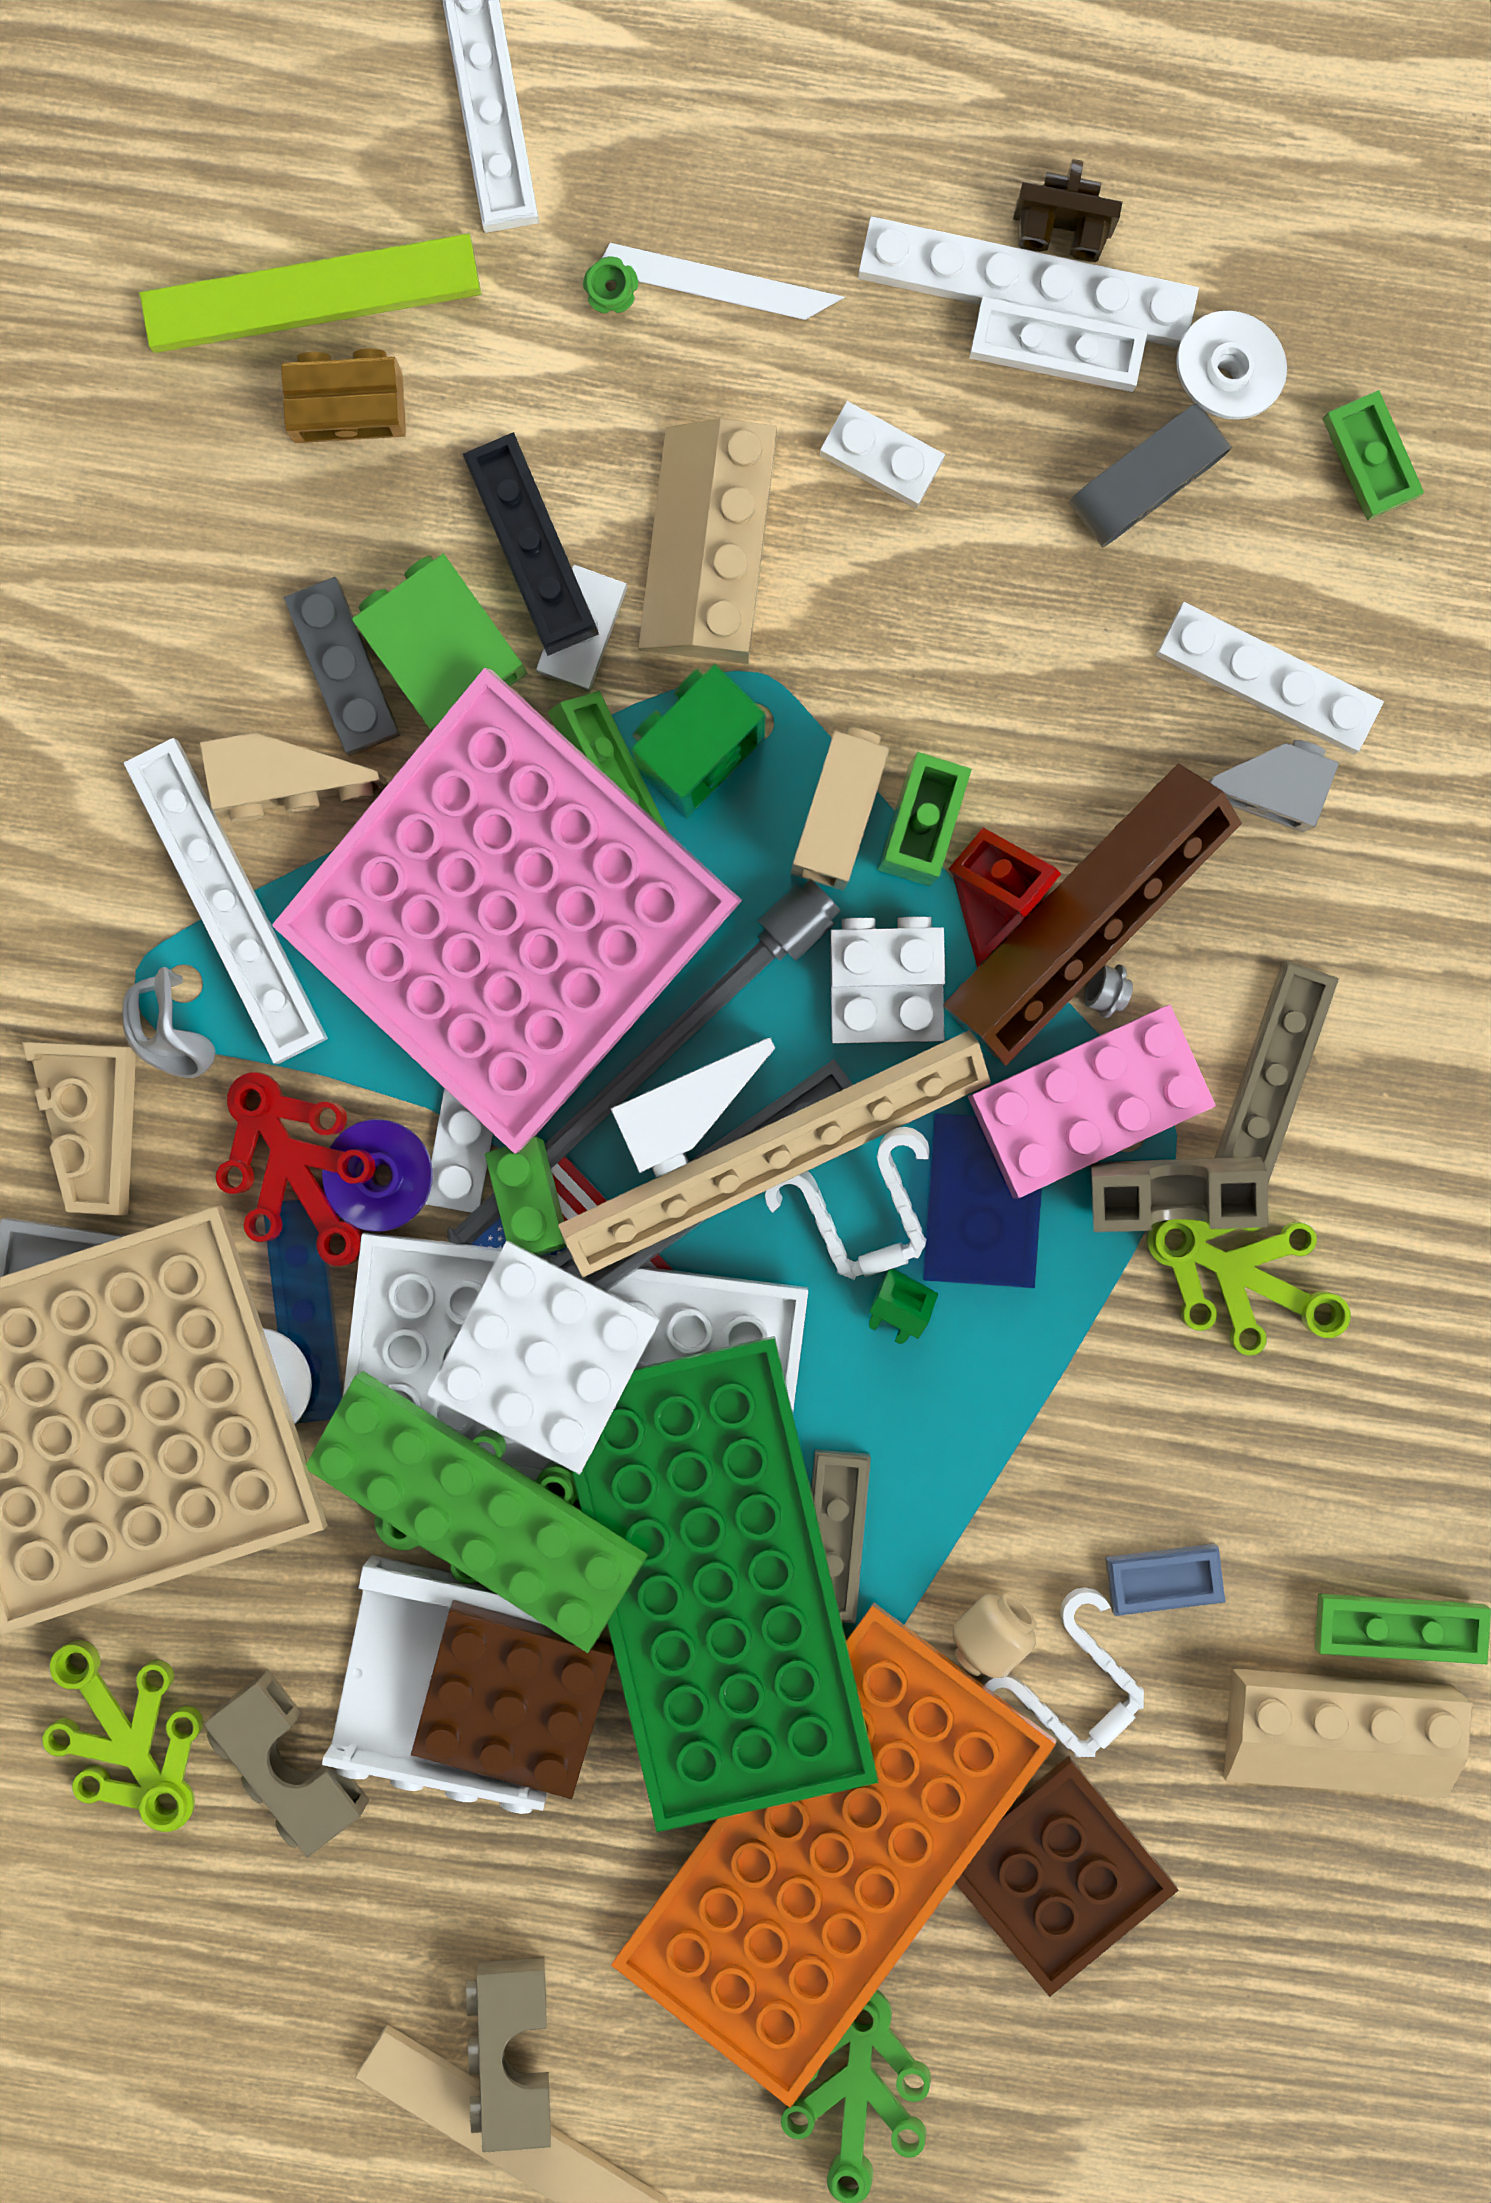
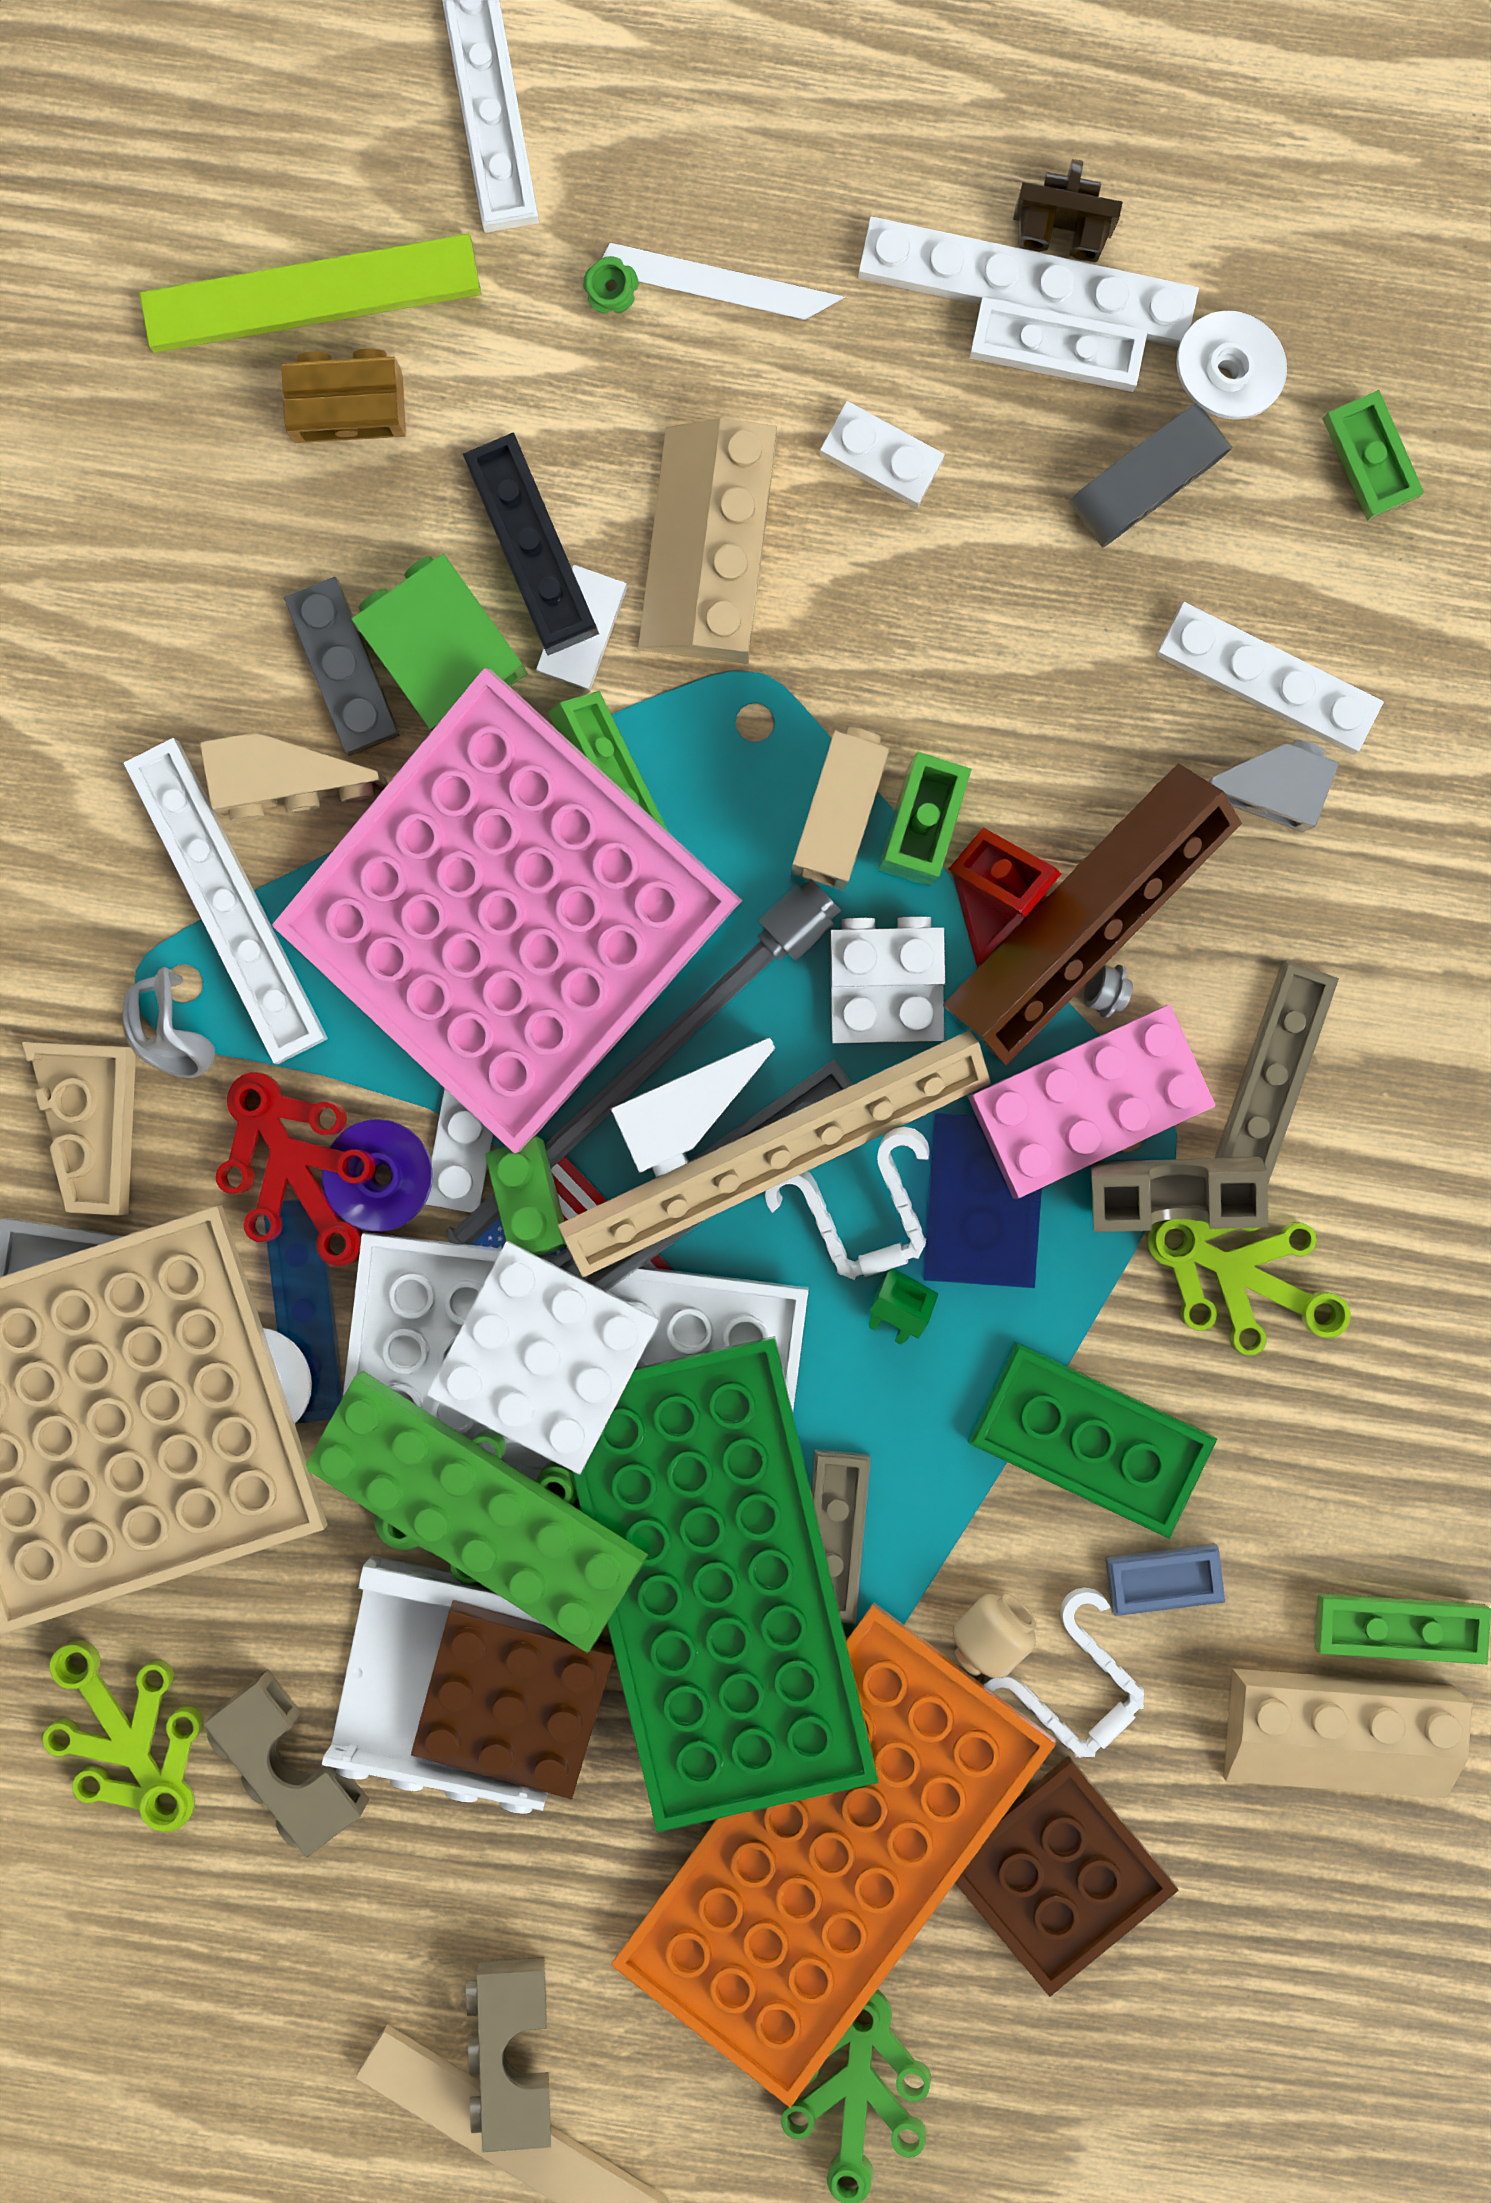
(698, 739): green brick -> none
(1092, 1440): none -> green tile

